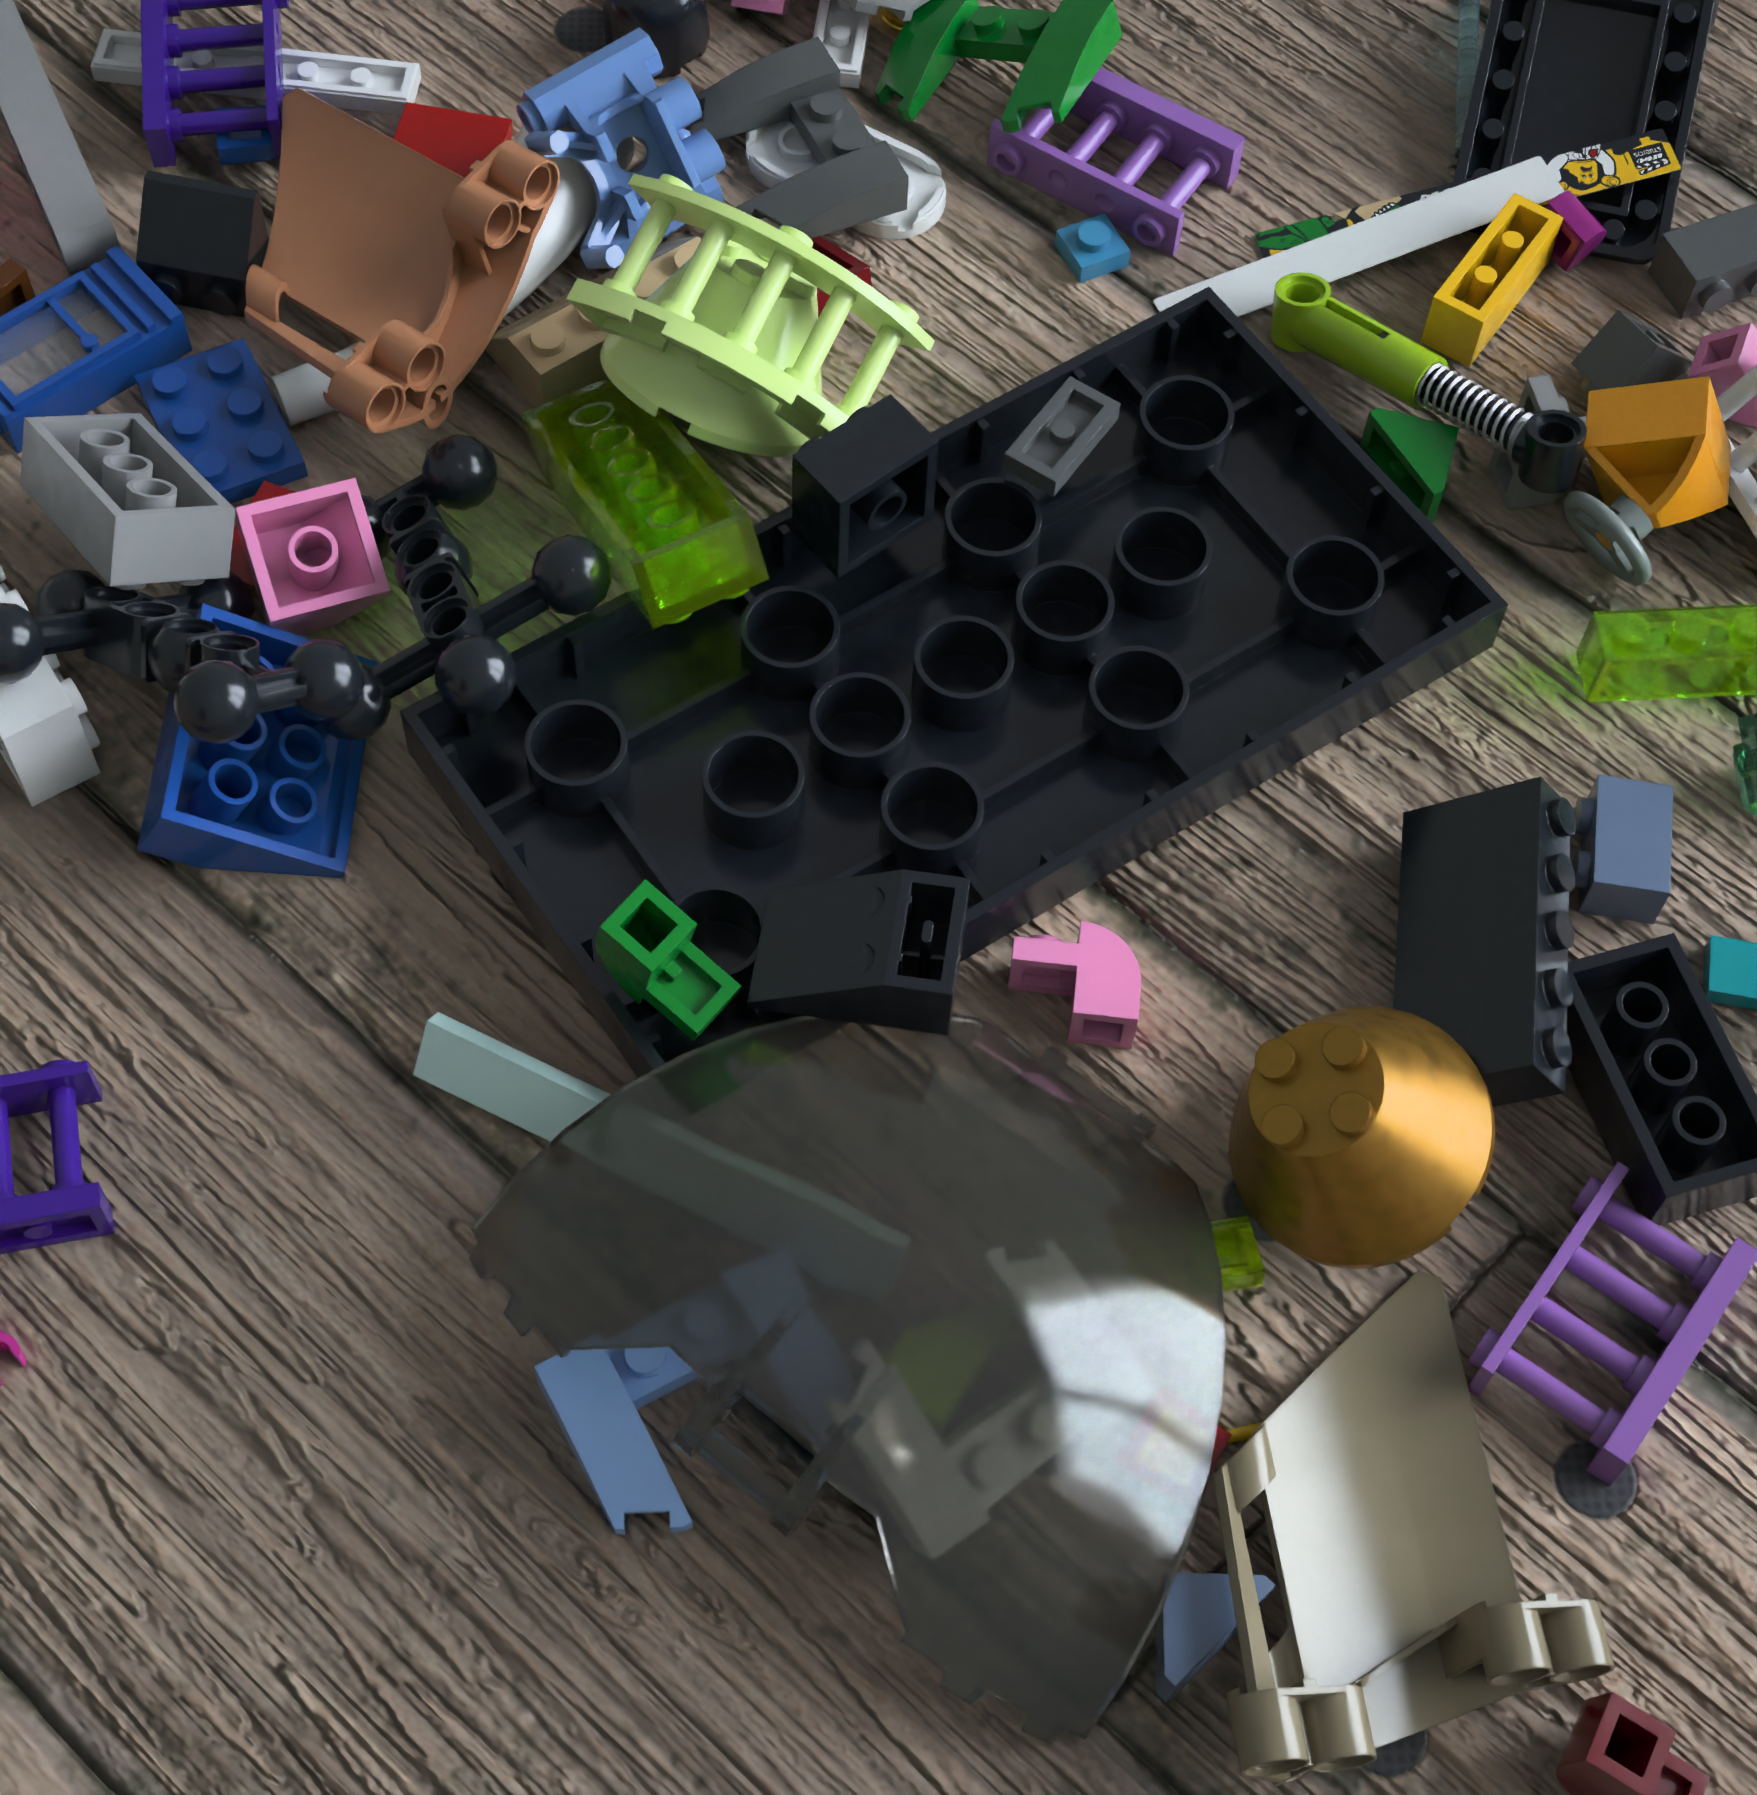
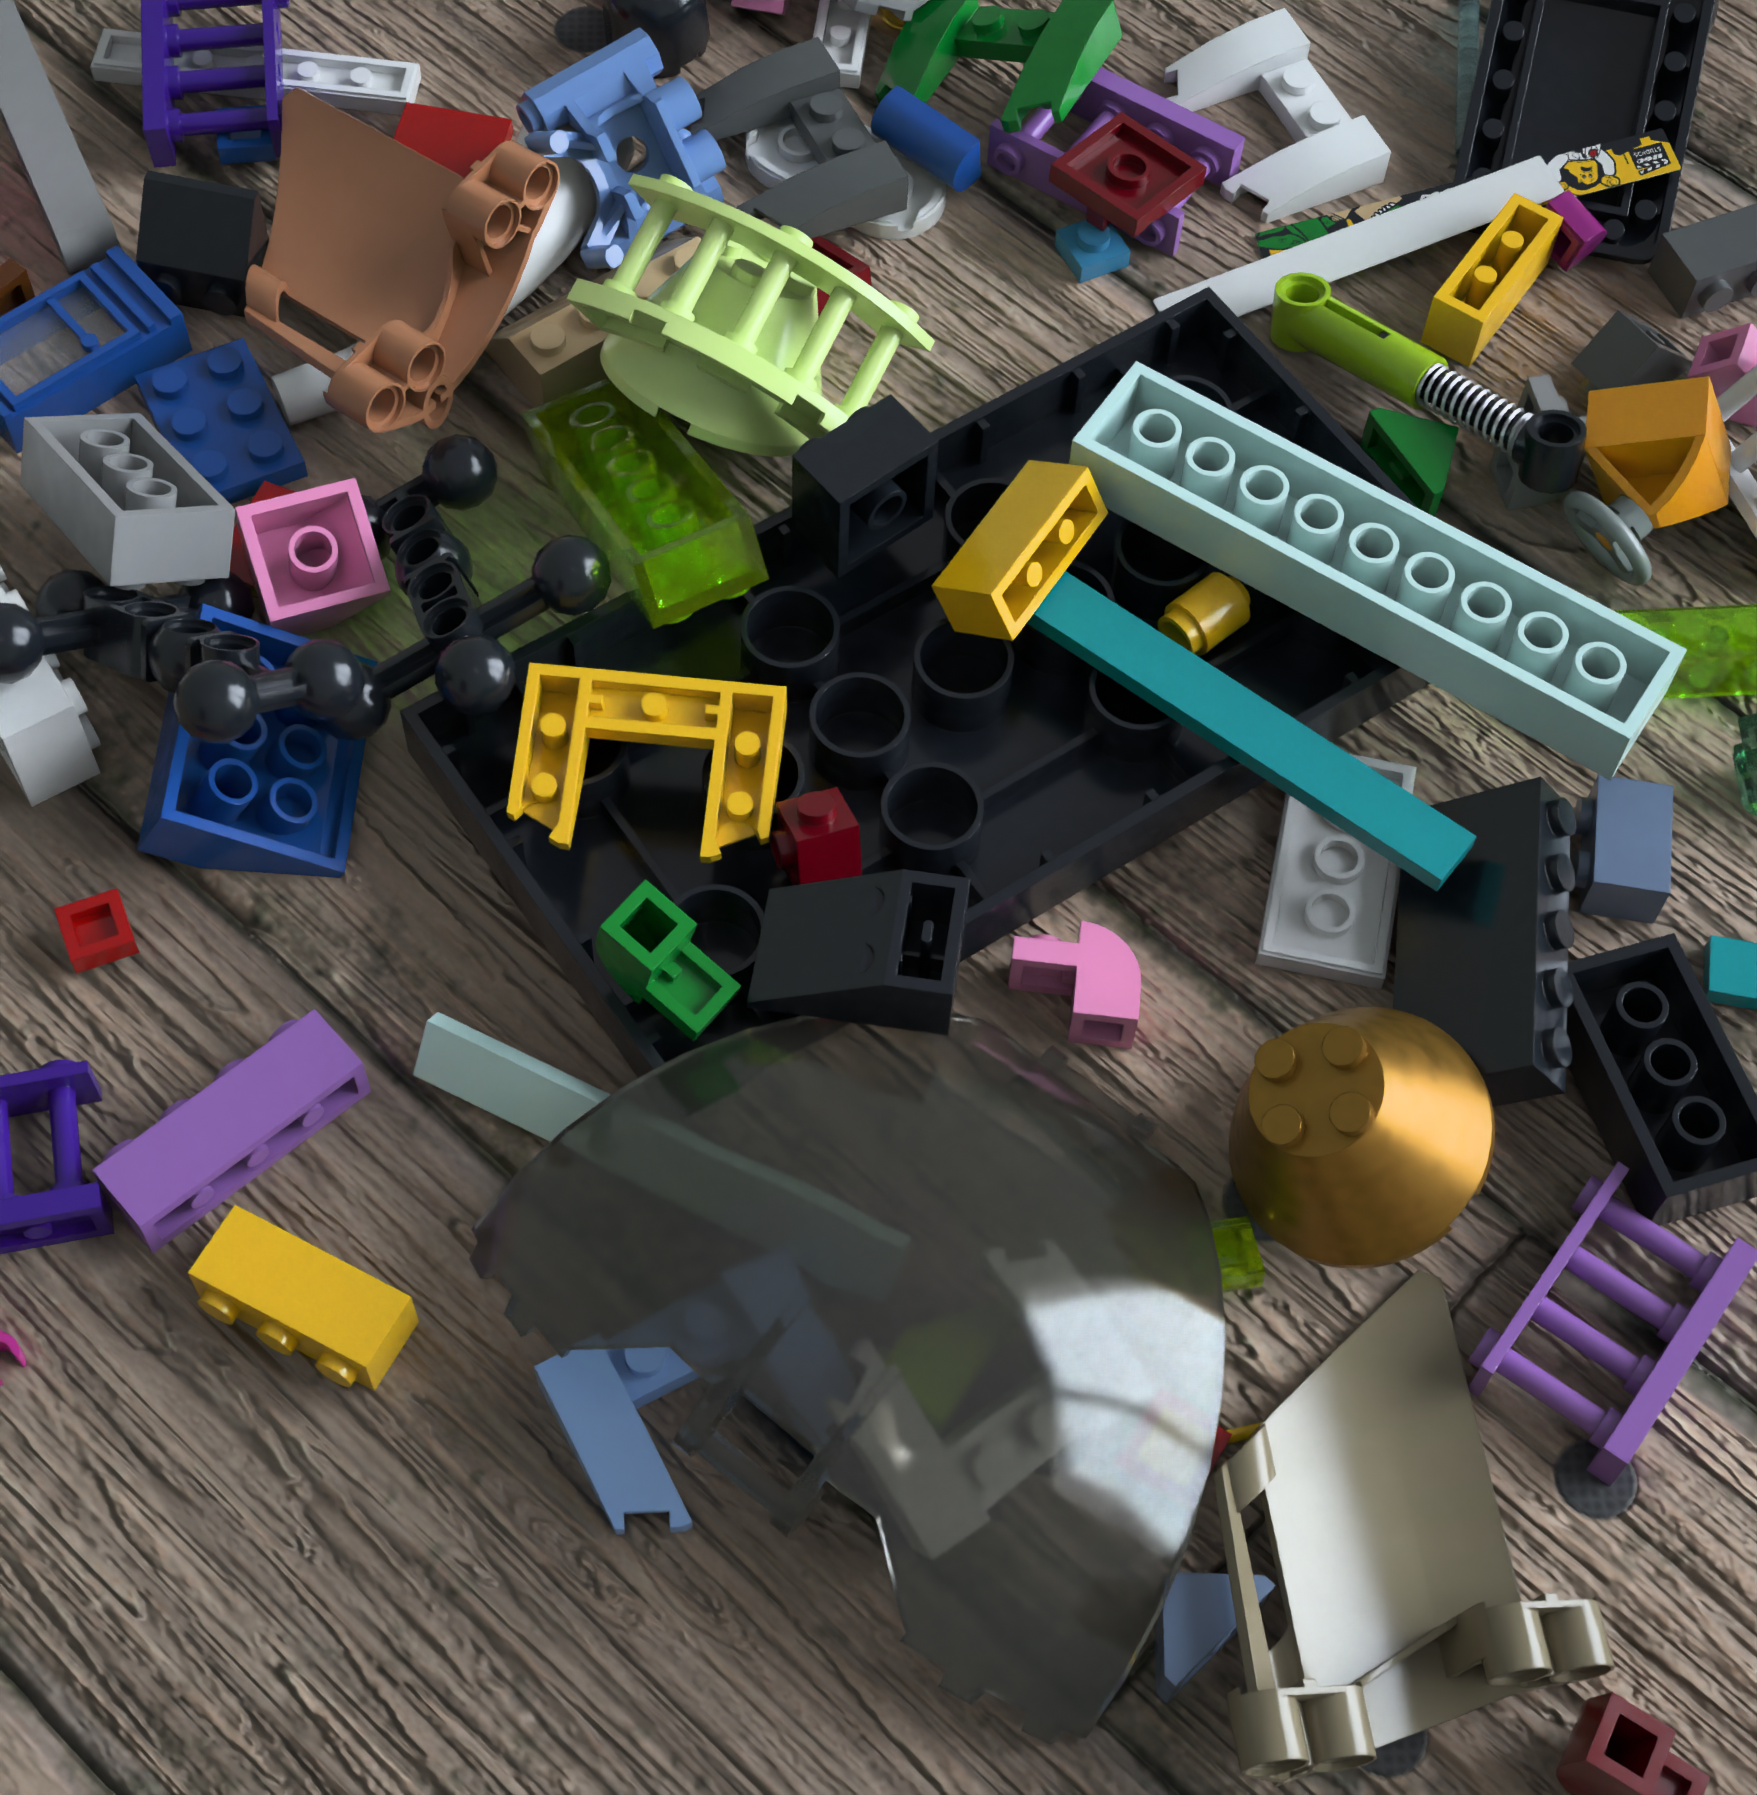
(96, 930): none -> red plate
(232, 1129): none -> medium lavender brick
(303, 1299): none -> yellow brick
(579, 703): none -> yellow wedge
(816, 838): none -> dark red brick
(928, 138): none -> blue brick
(1020, 549): none -> yellow brick
(1061, 436): dark grey plate -> none
(1126, 175): none -> dark red hinge
(1206, 613): none -> yellow brick
(1253, 731): none -> teal tile
(1330, 896): none -> white tile
(1331, 149): none -> white wedge
(1377, 569): none -> light aqua brick

